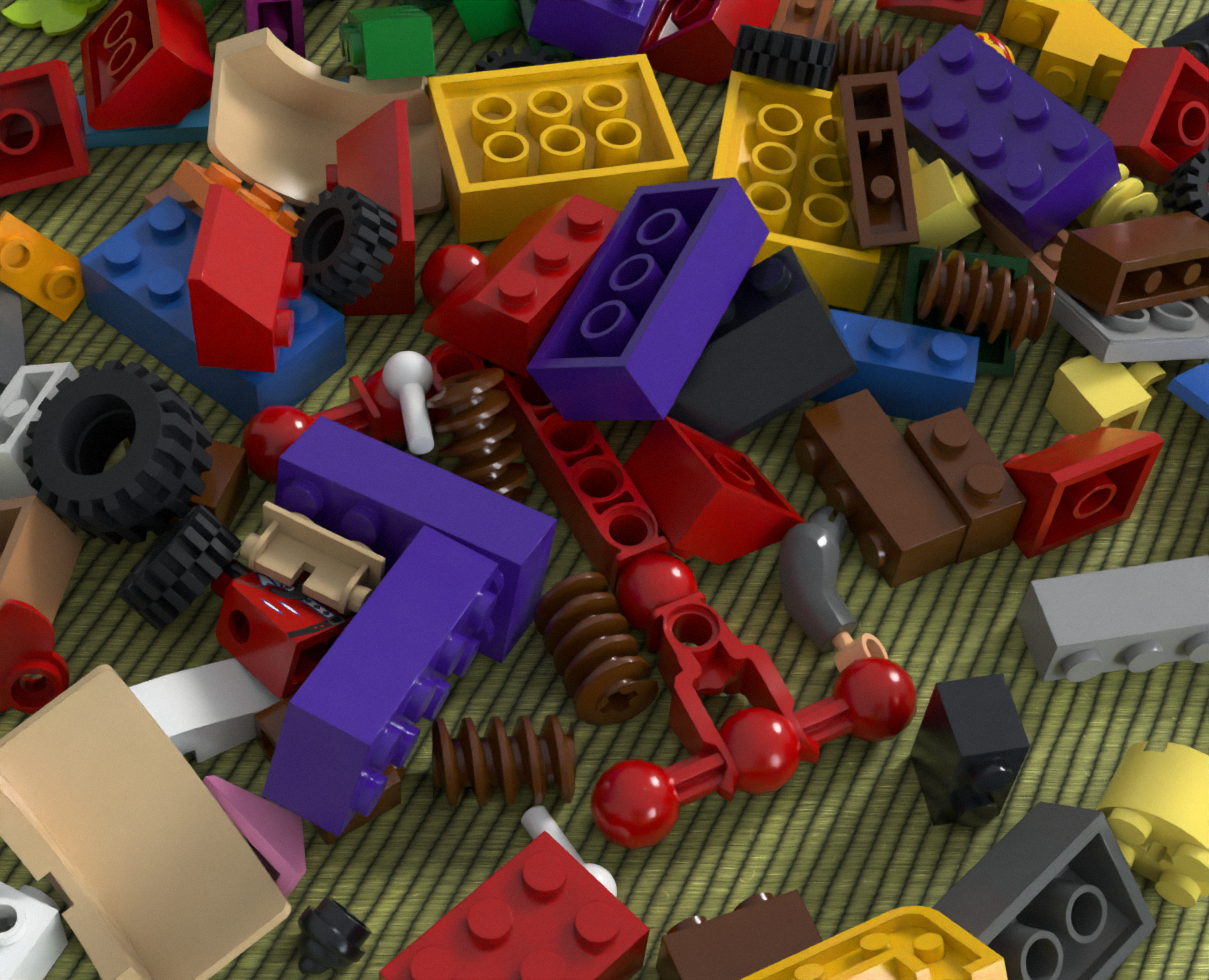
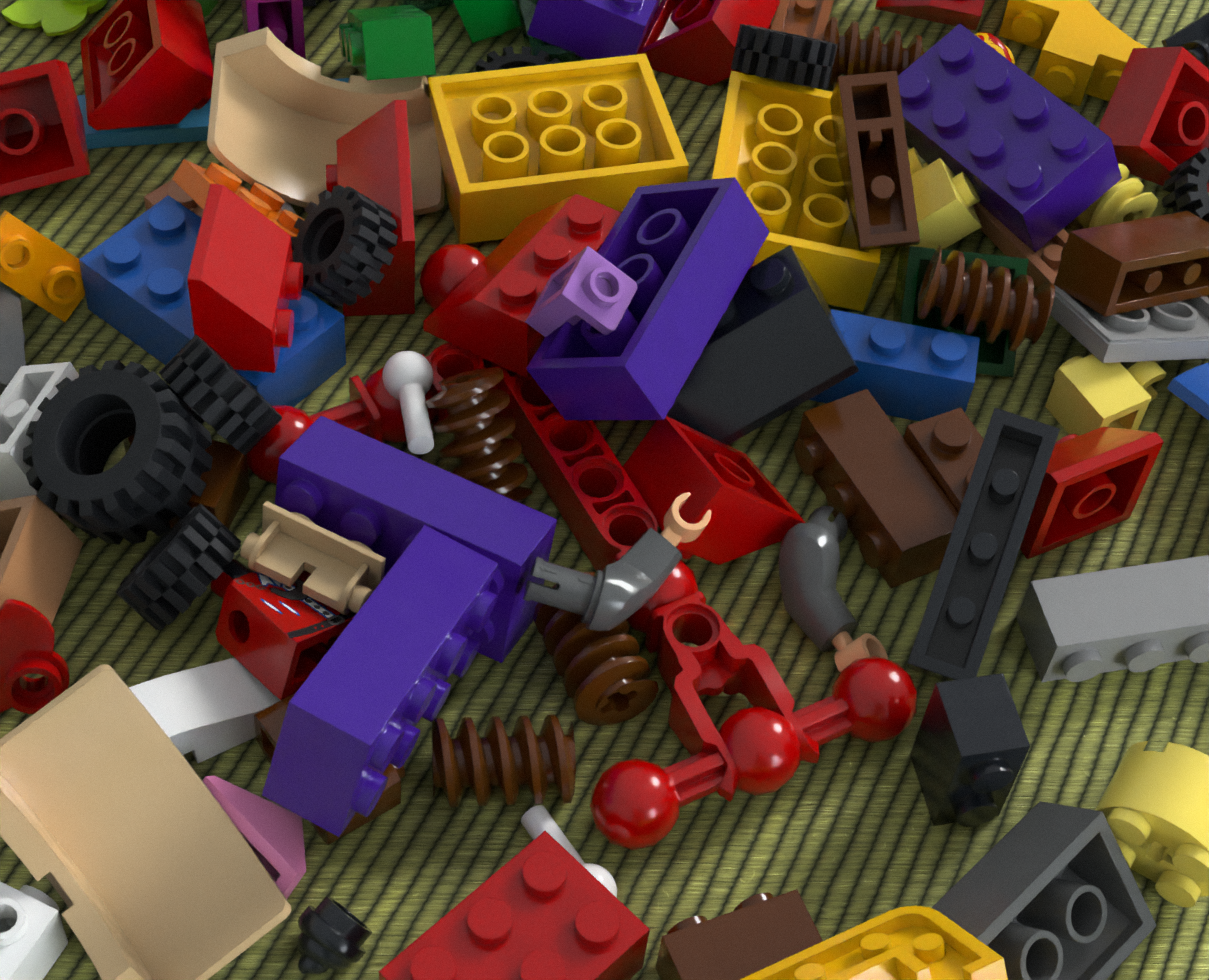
(220, 395): none -> black tyre
(586, 290): none -> medium lavender bracket
(623, 585): none -> dark grey arm
(983, 547): none -> black brick

